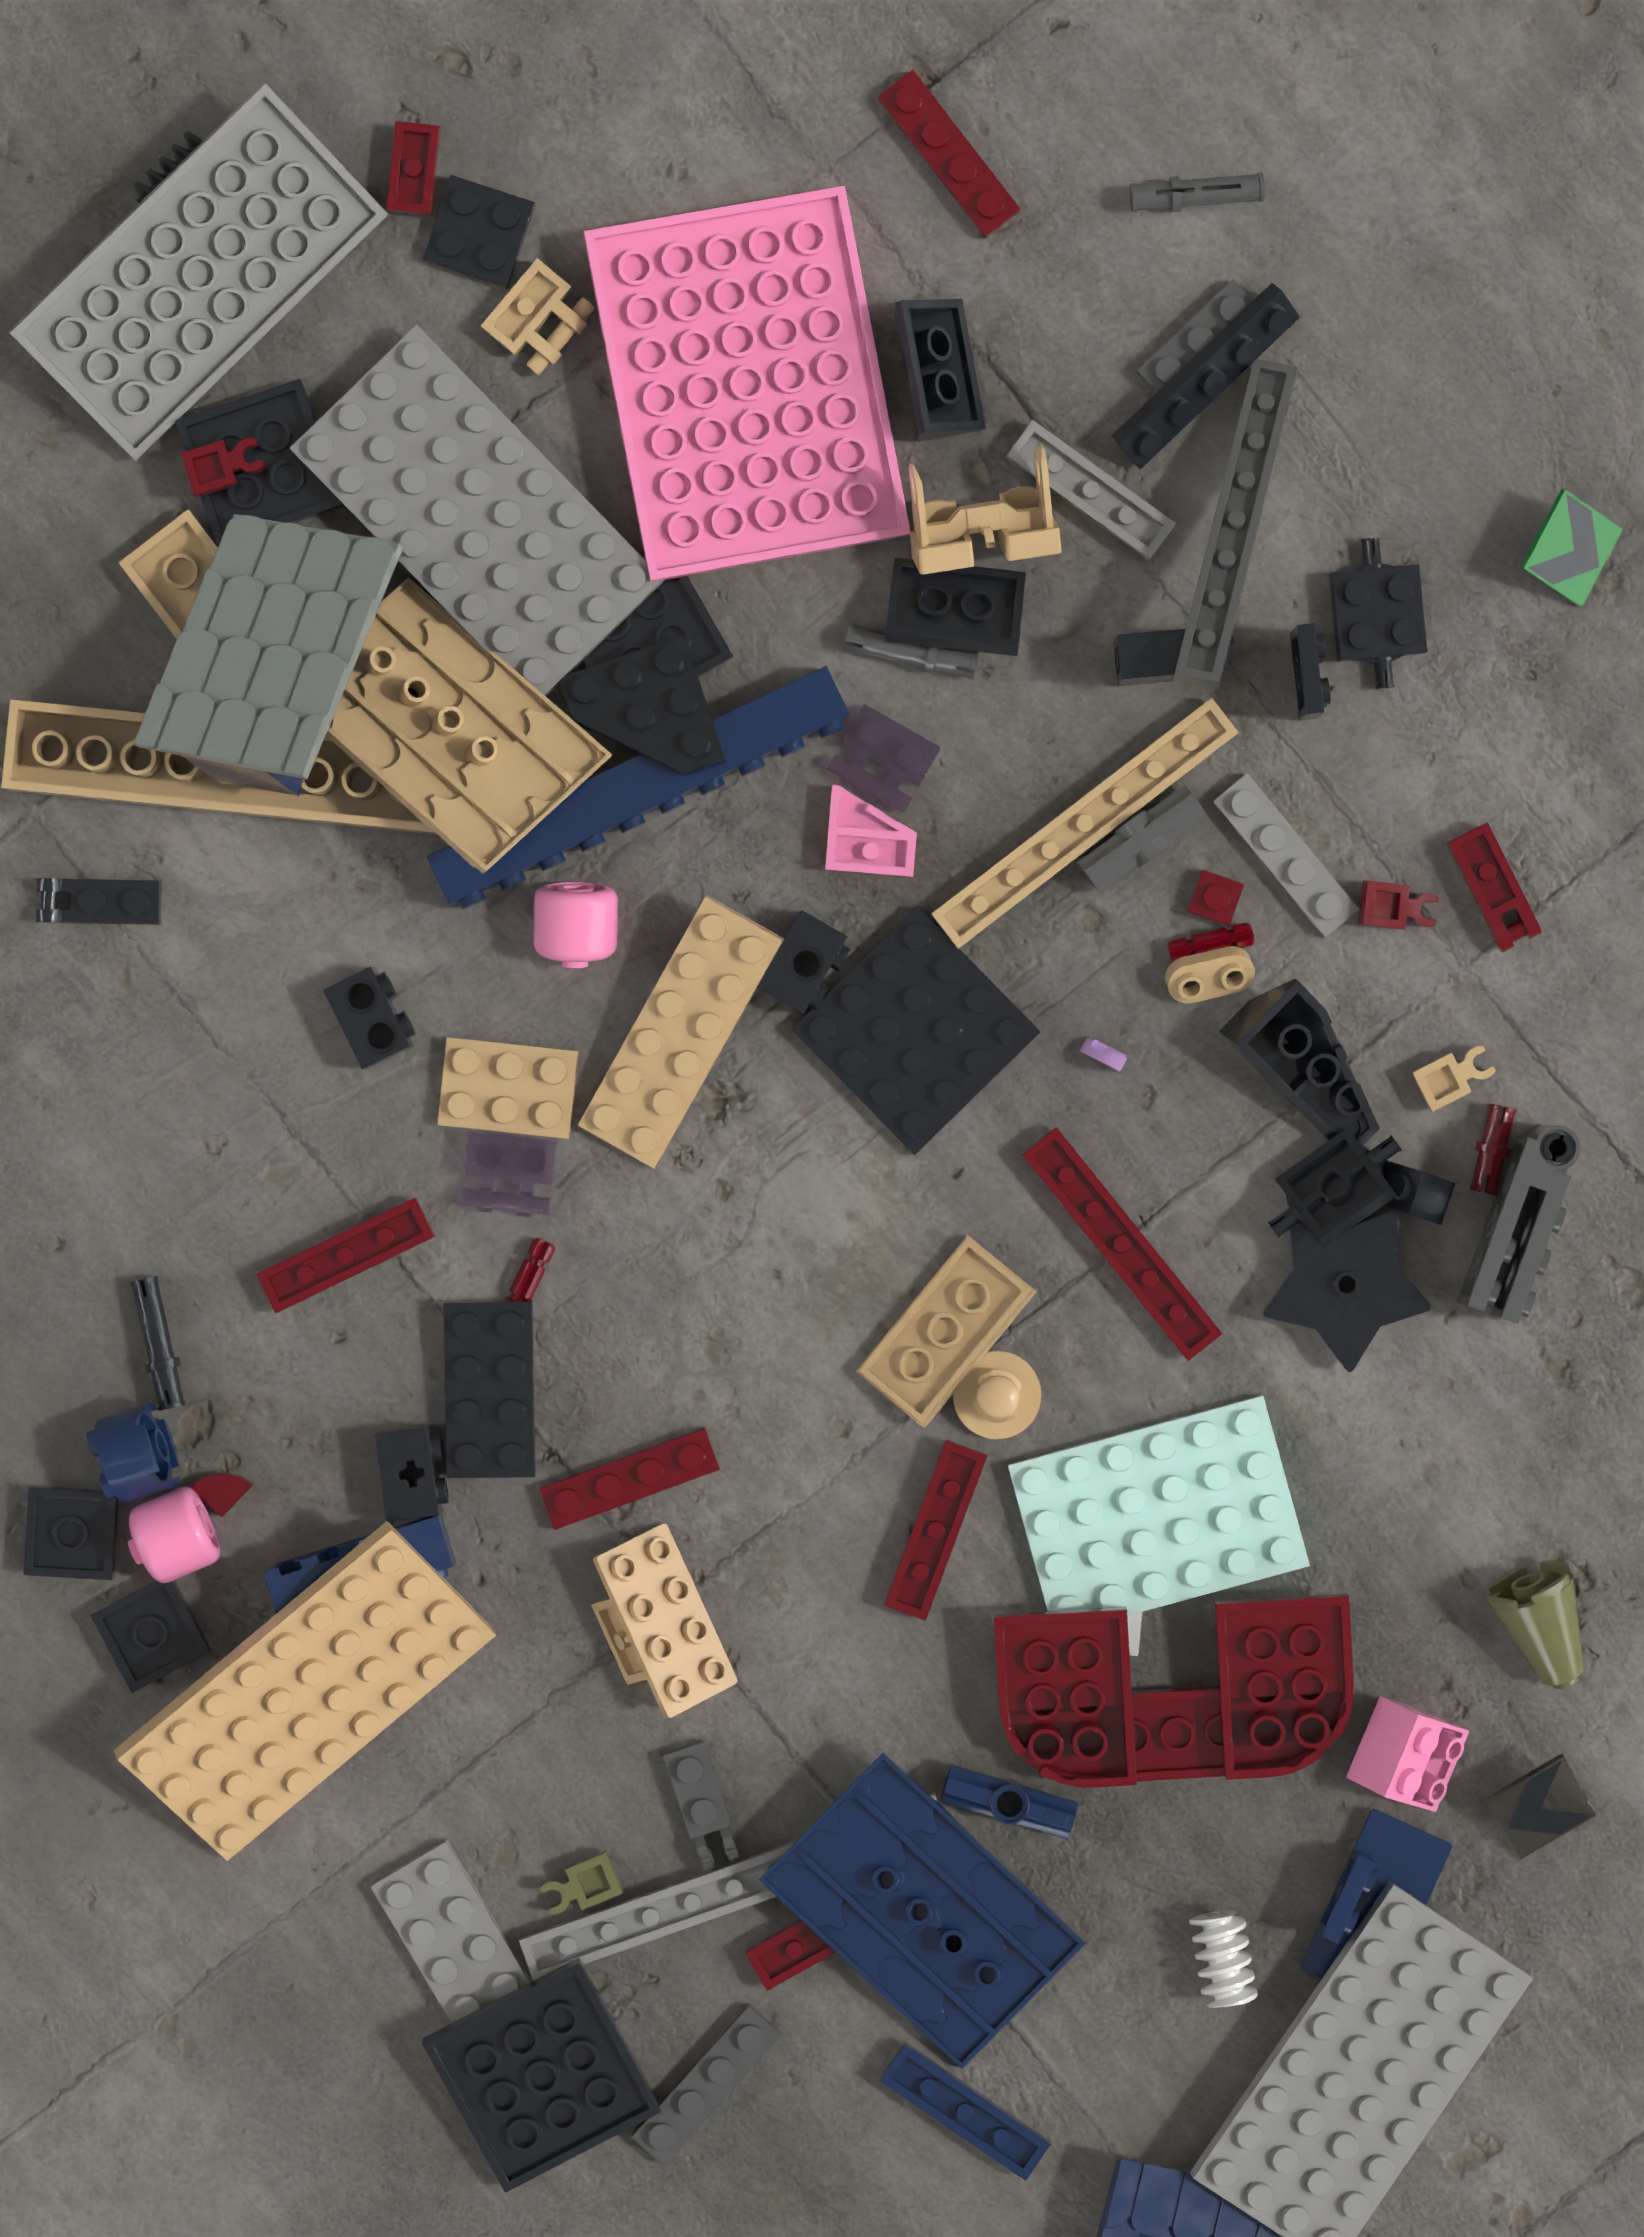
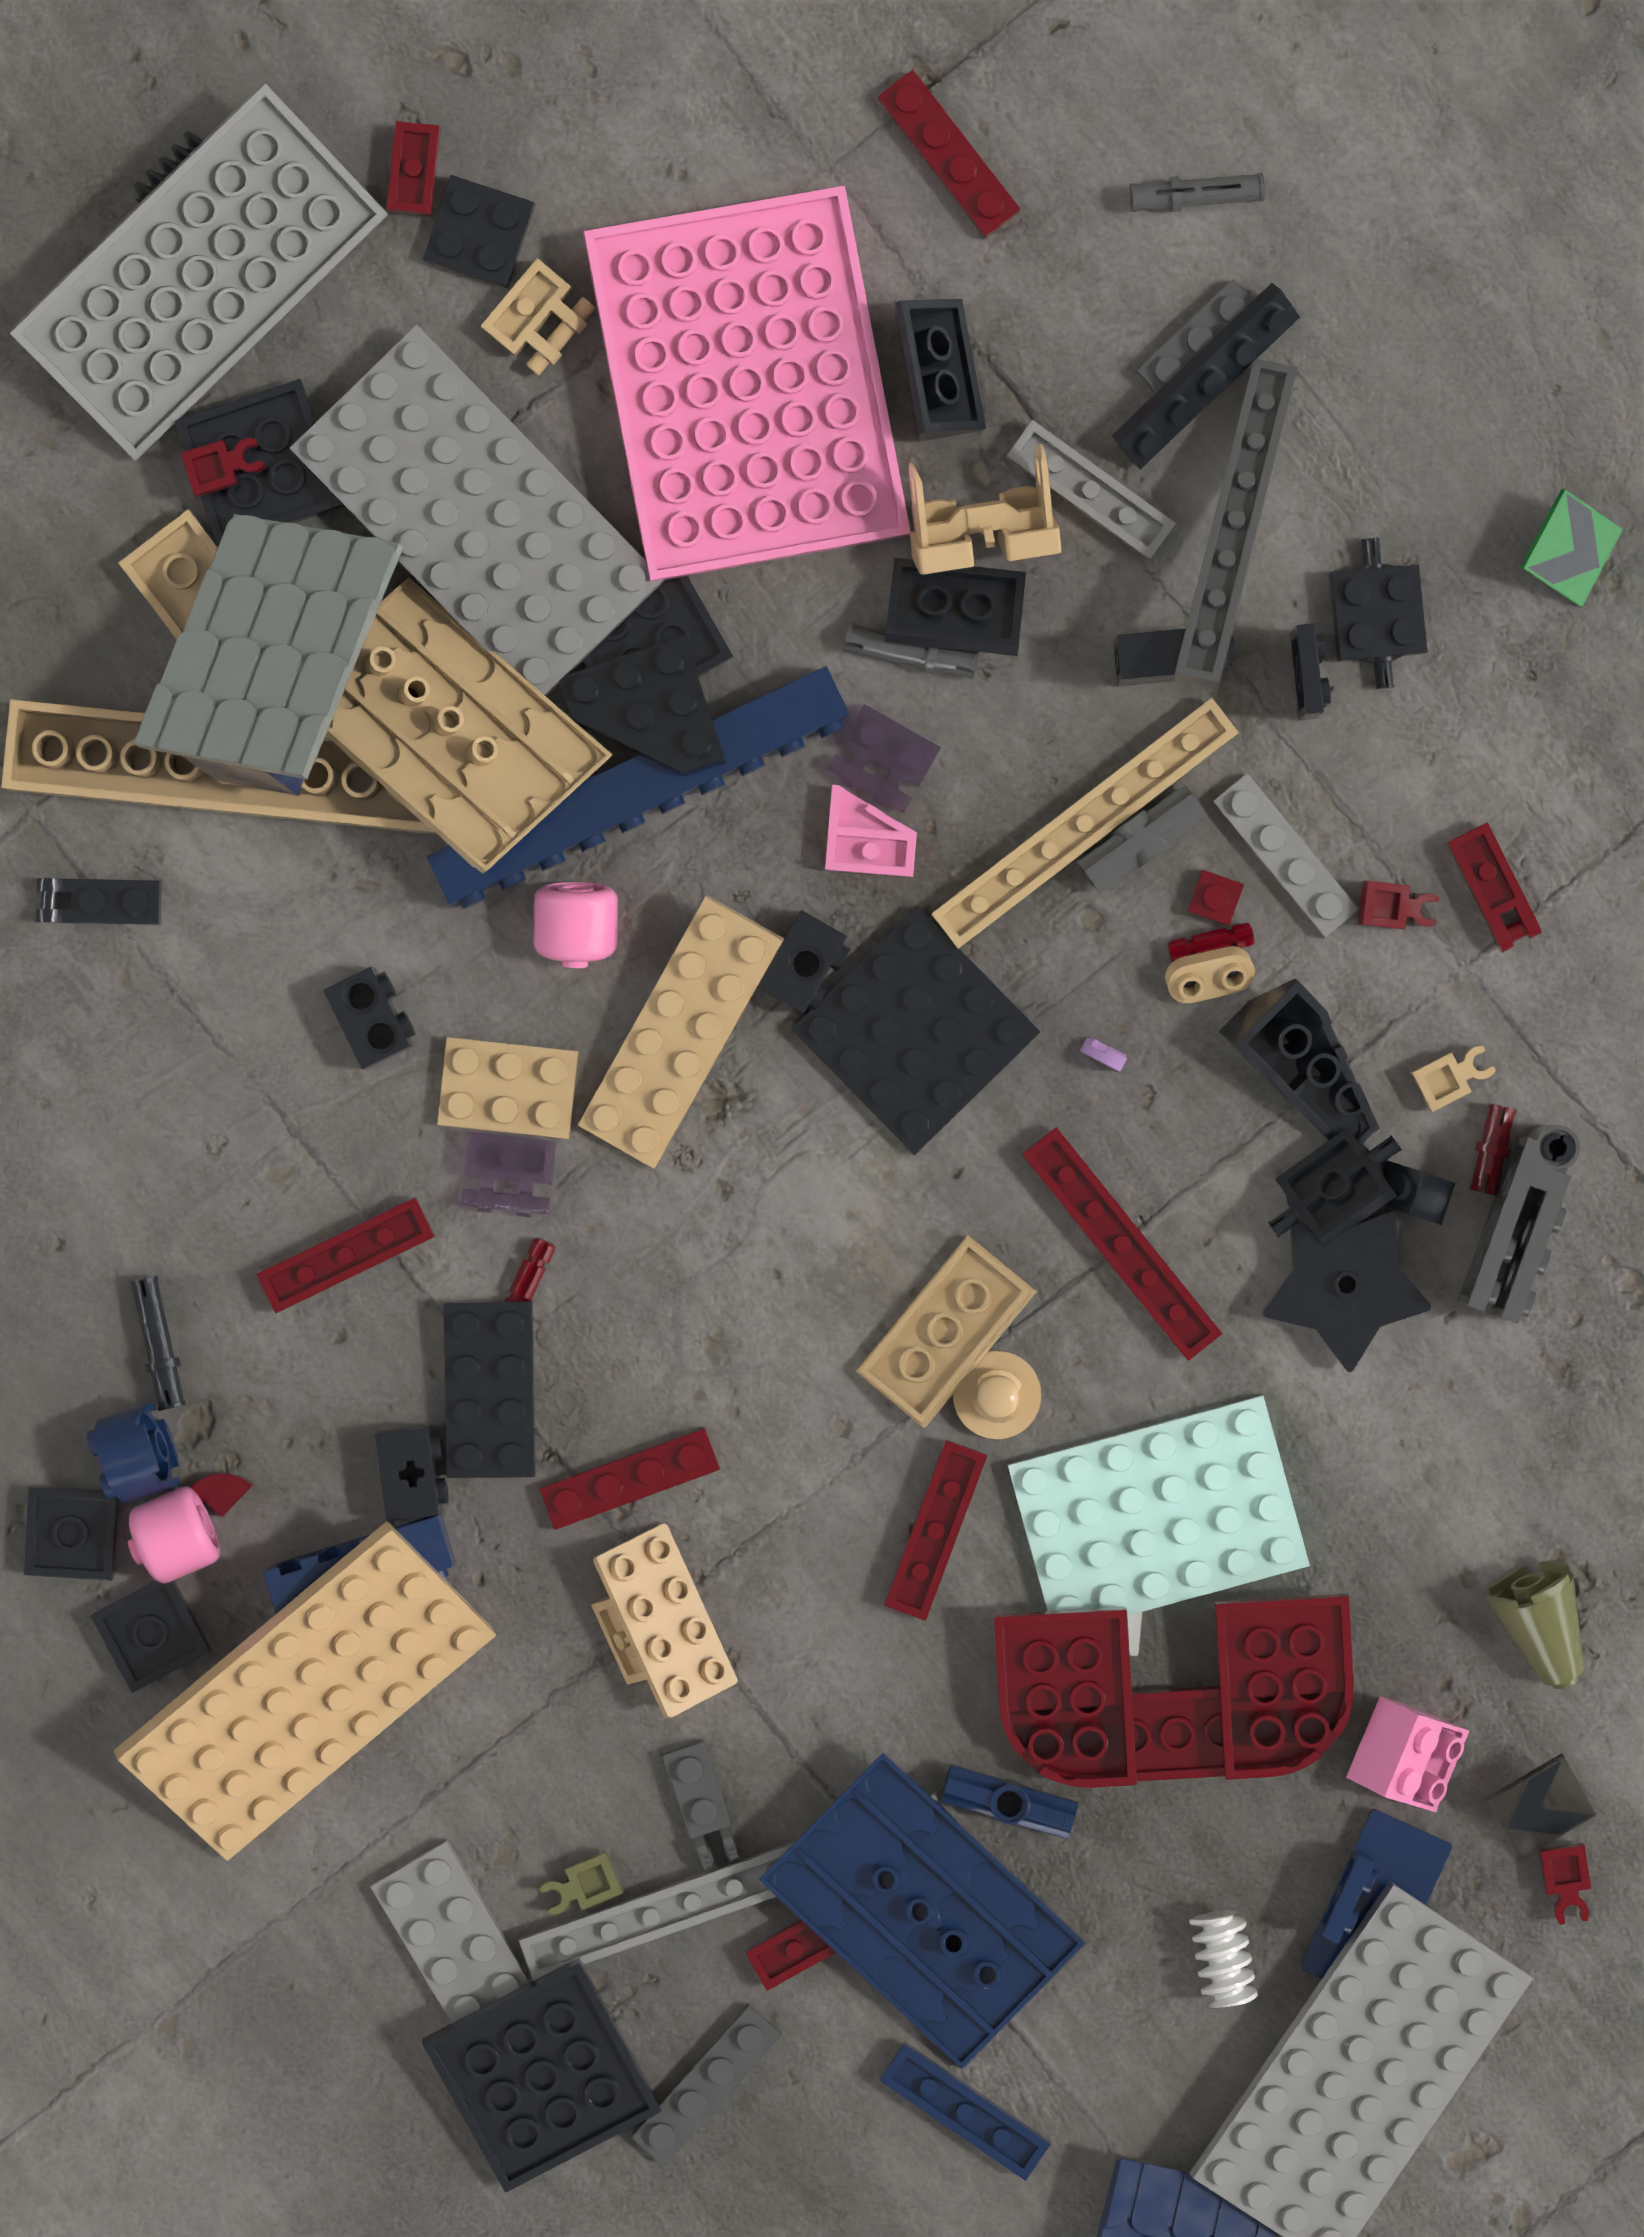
(1566, 1874): none -> dark red plate

